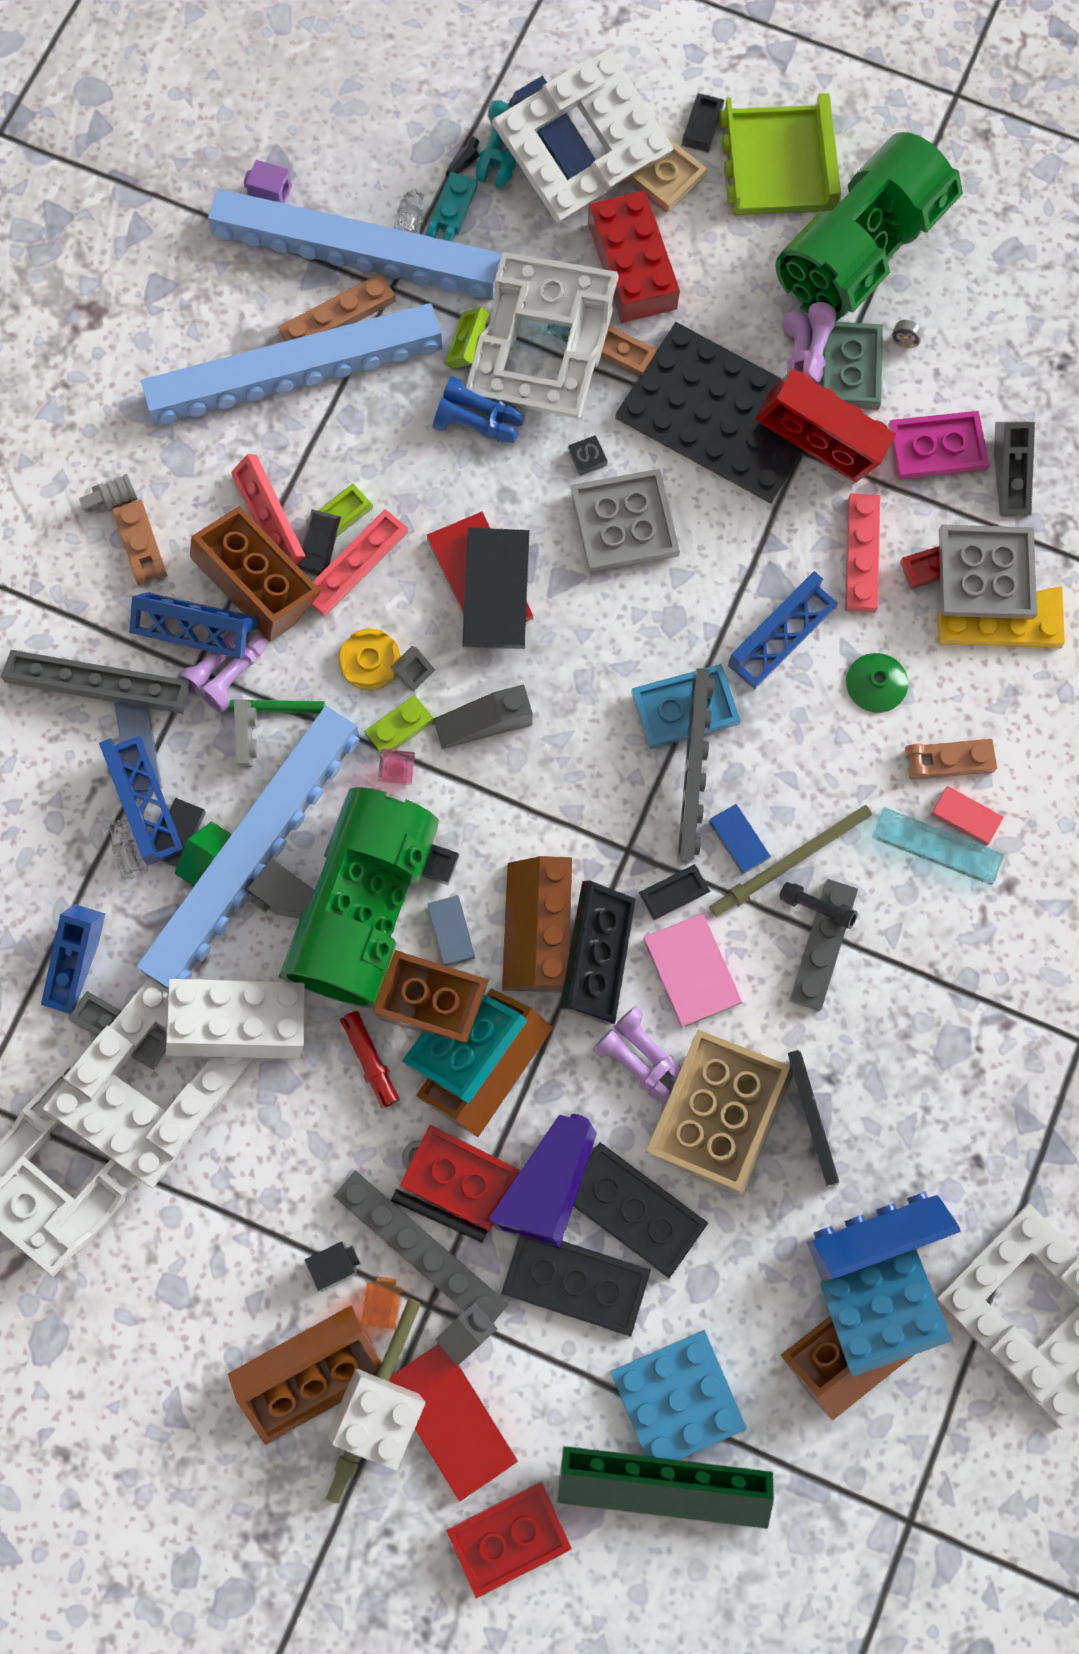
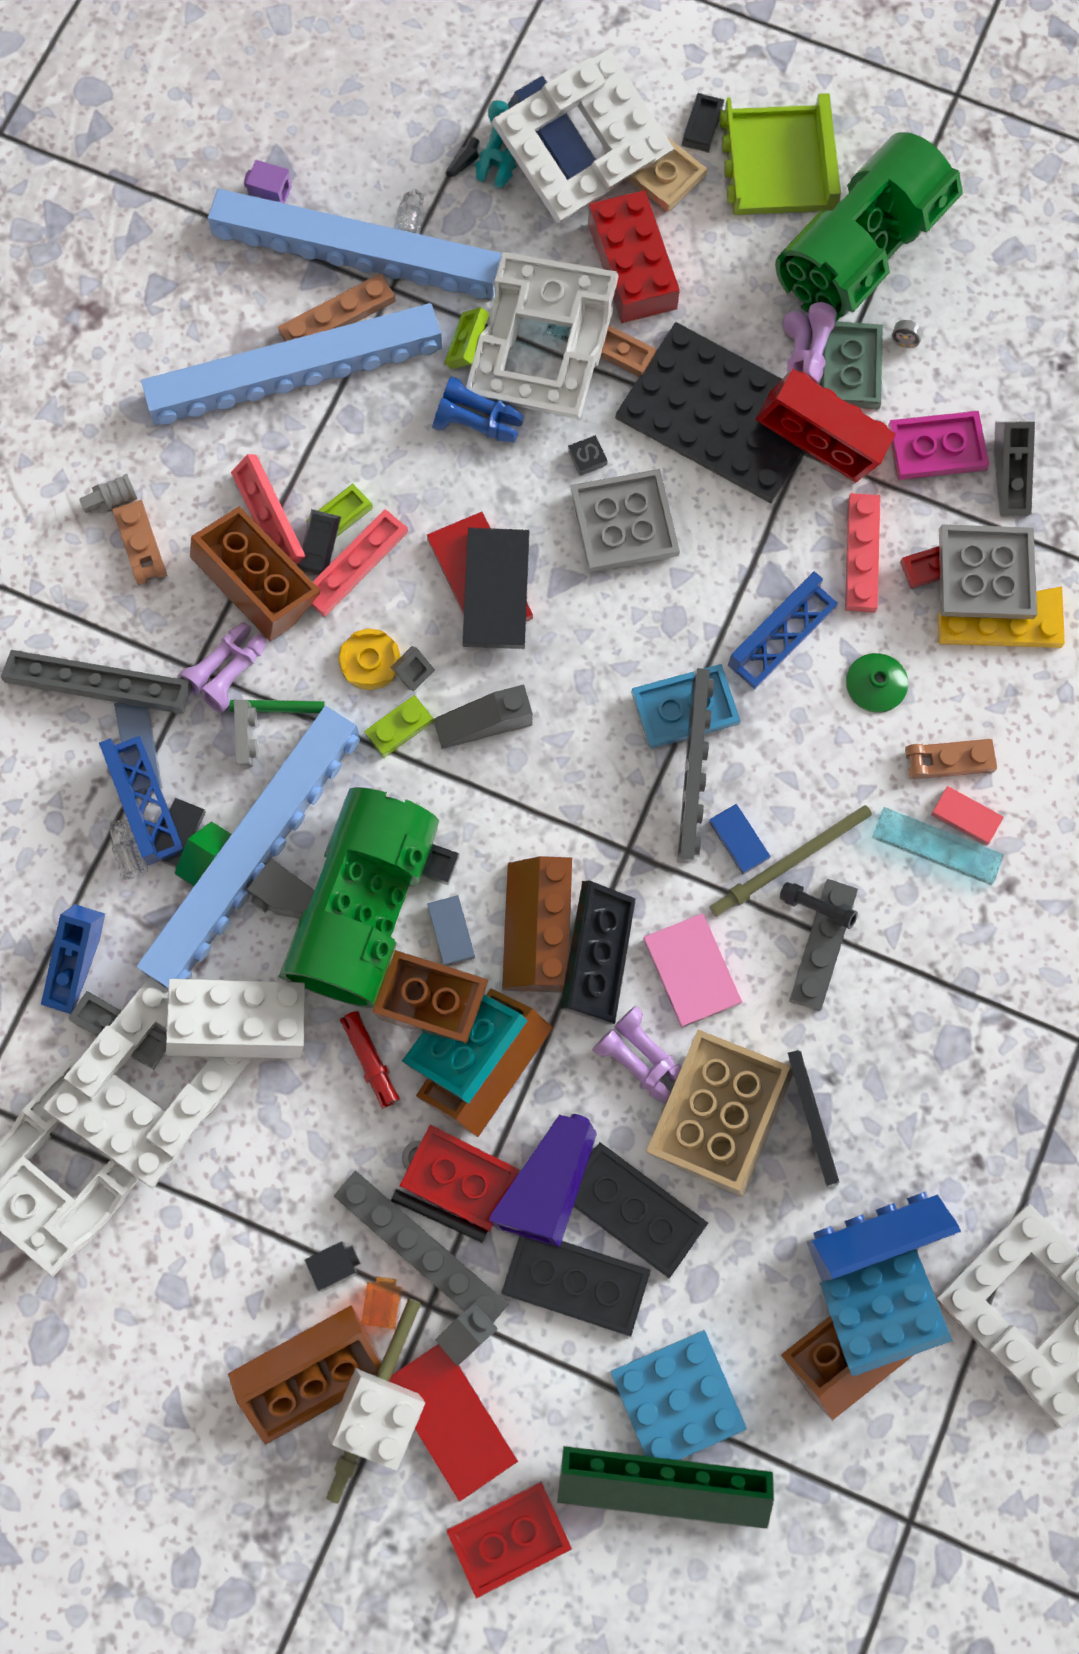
(197, 614): blue fence -> none
(396, 766): clear pink plate -> none
(452, 206): teal hinge -> none
(674, 892): black tile -> none

